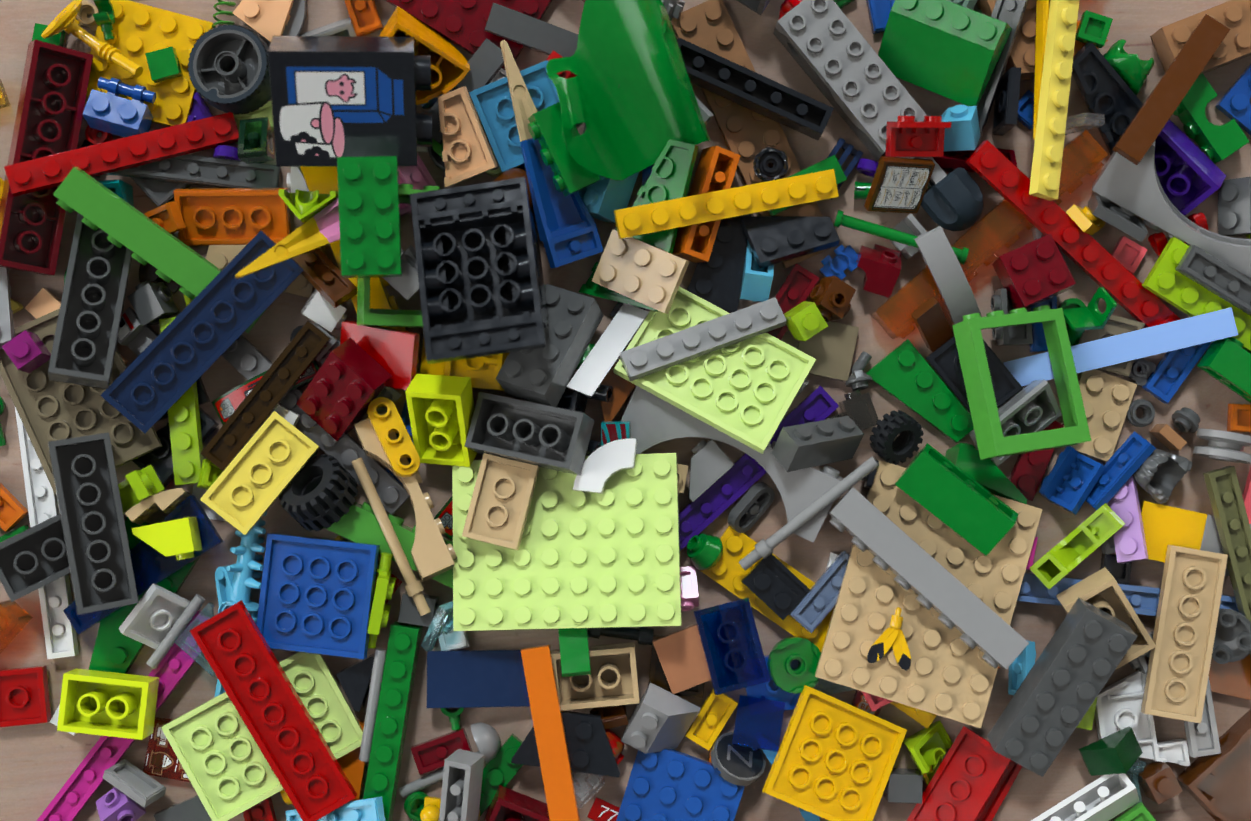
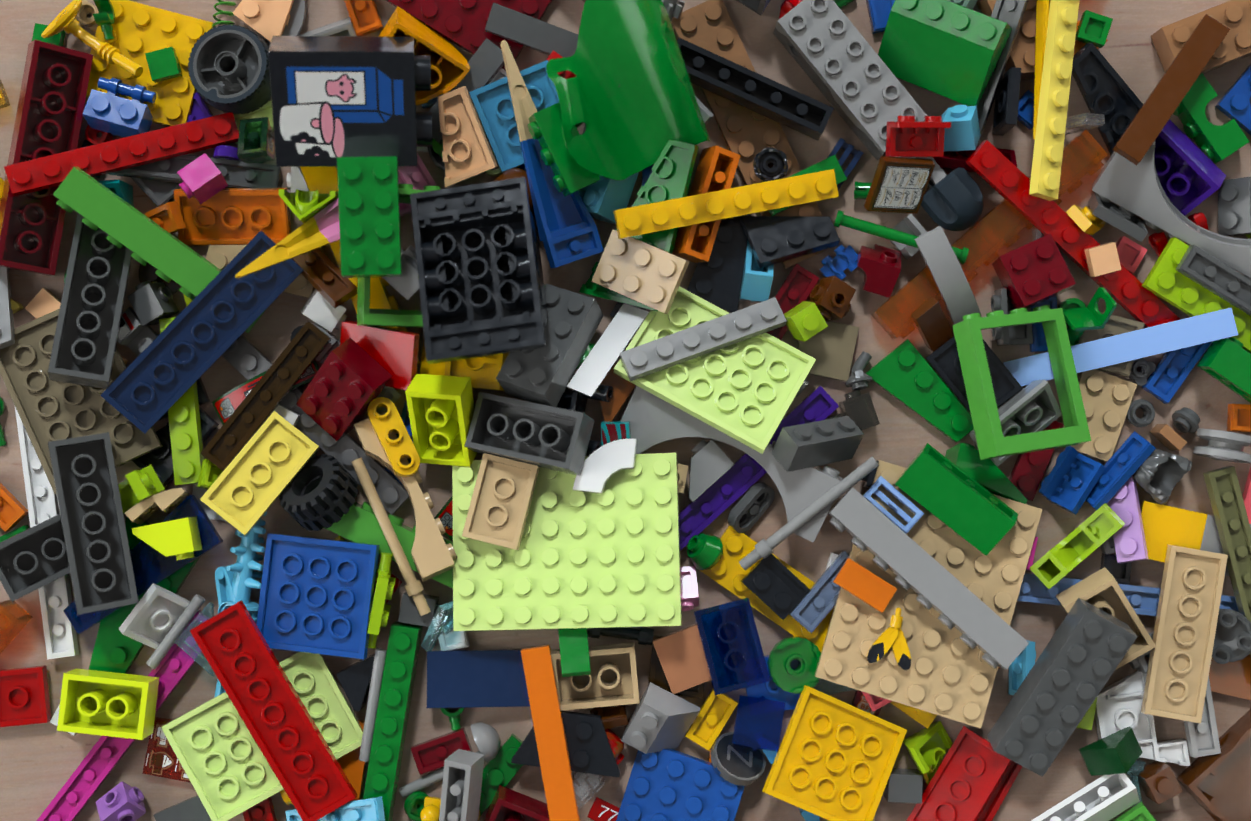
(27, 351): magenta brick -> none
(134, 783): light grey tile -> none
(201, 179): none -> dark pink brick
(865, 585): none -> orange tile
(867, 167): dark purple tile -> none
(906, 442): black tyre -> none
(910, 521): none -> light blue tile
(1102, 259): none -> light nougat tile
(1129, 66): green hair -> none

